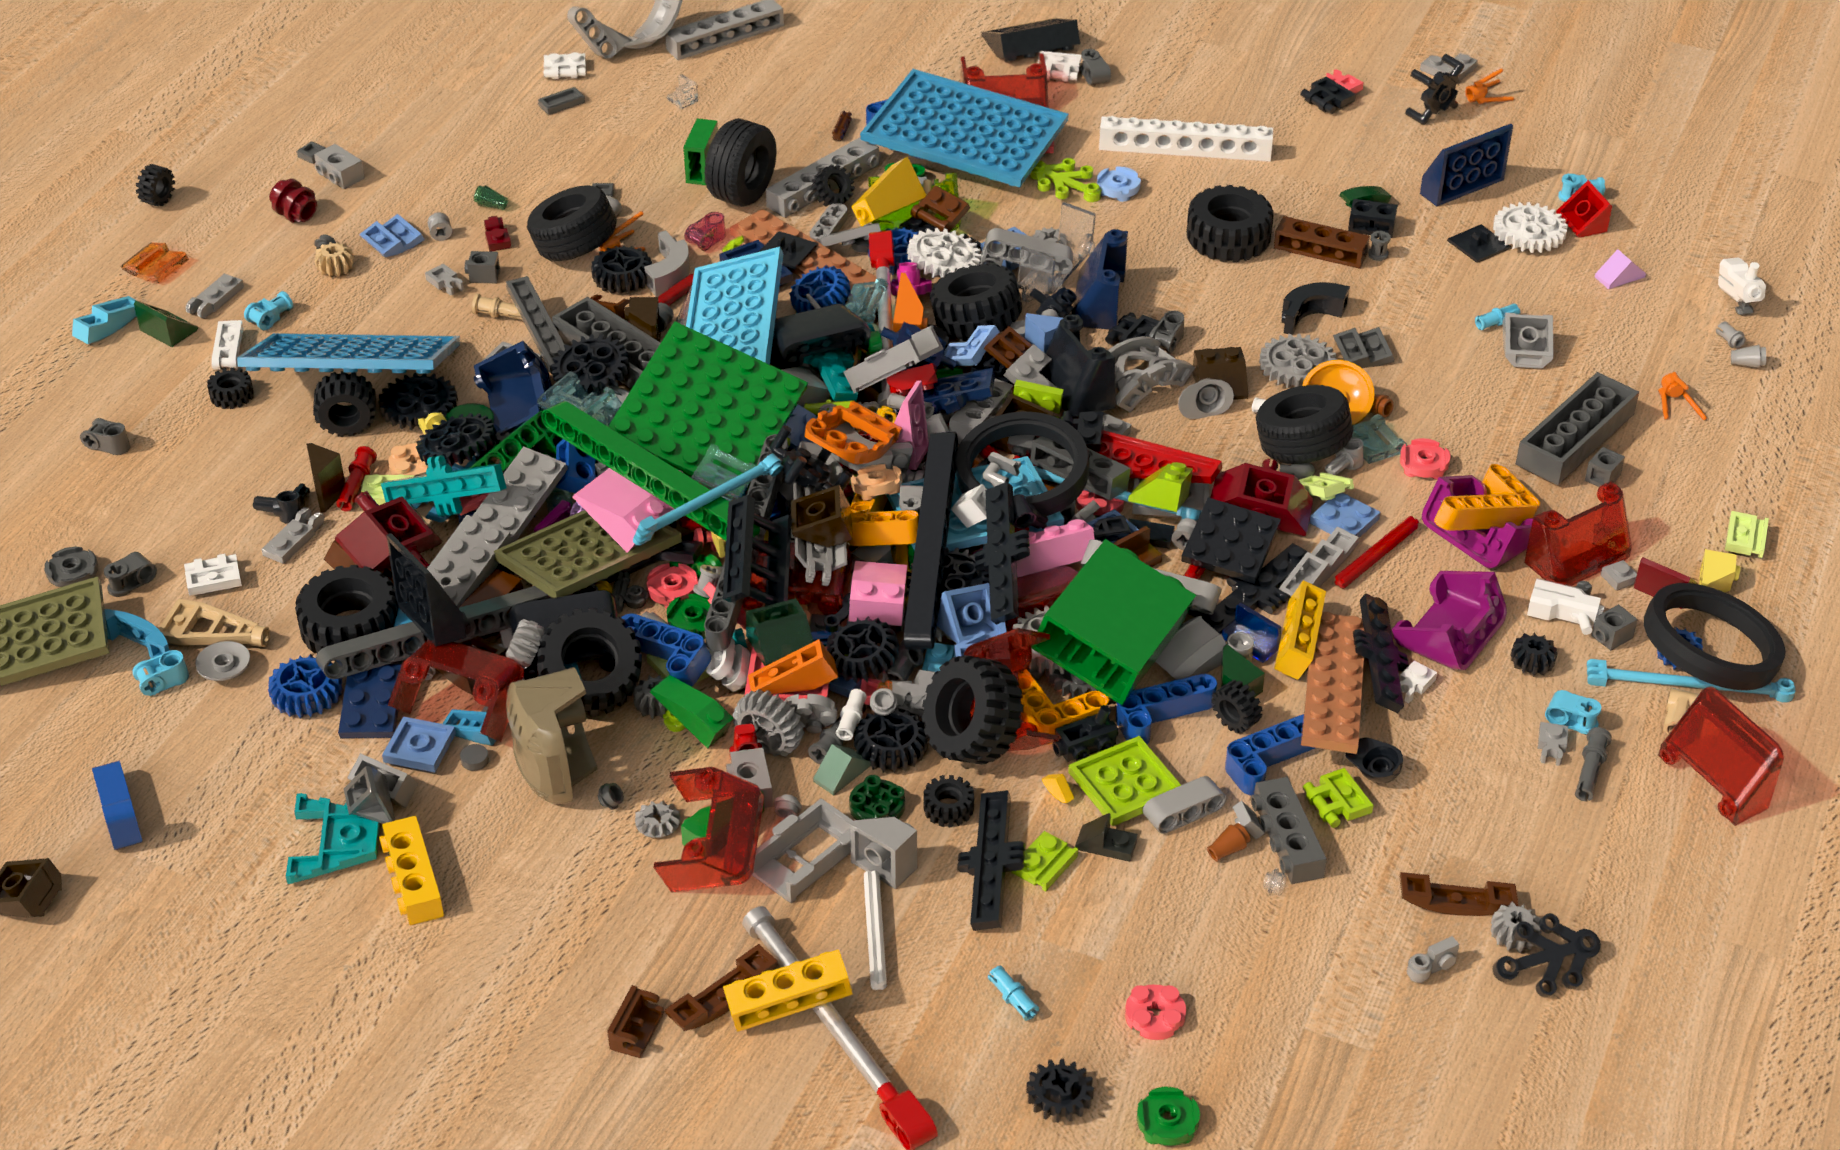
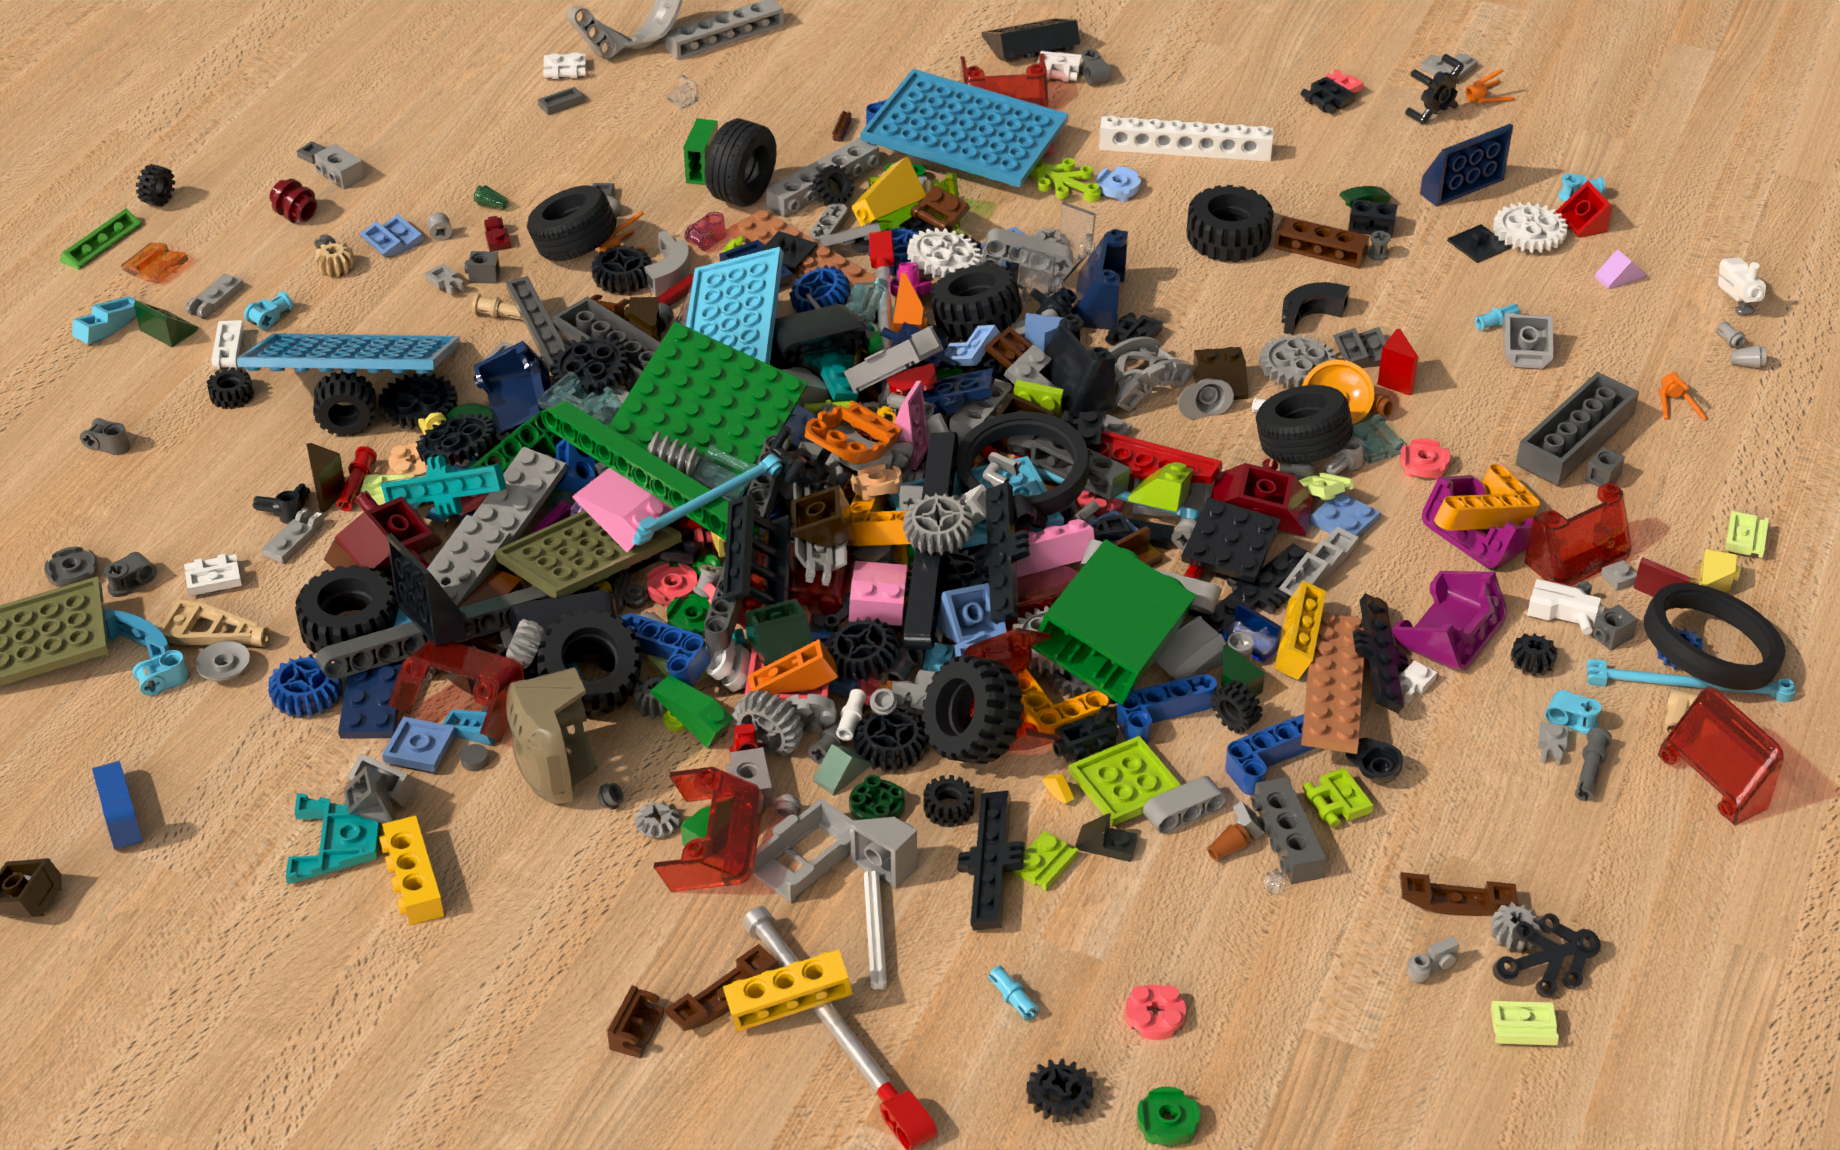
(100, 239): none -> bright green slope
(674, 455): none -> light grey piece
(923, 529): none -> light grey gear
(1169, 330): dark grey piece -> none
(1376, 552): red axle -> none
(1398, 364): none -> red slope
(1524, 1023): none -> yellowish green plate

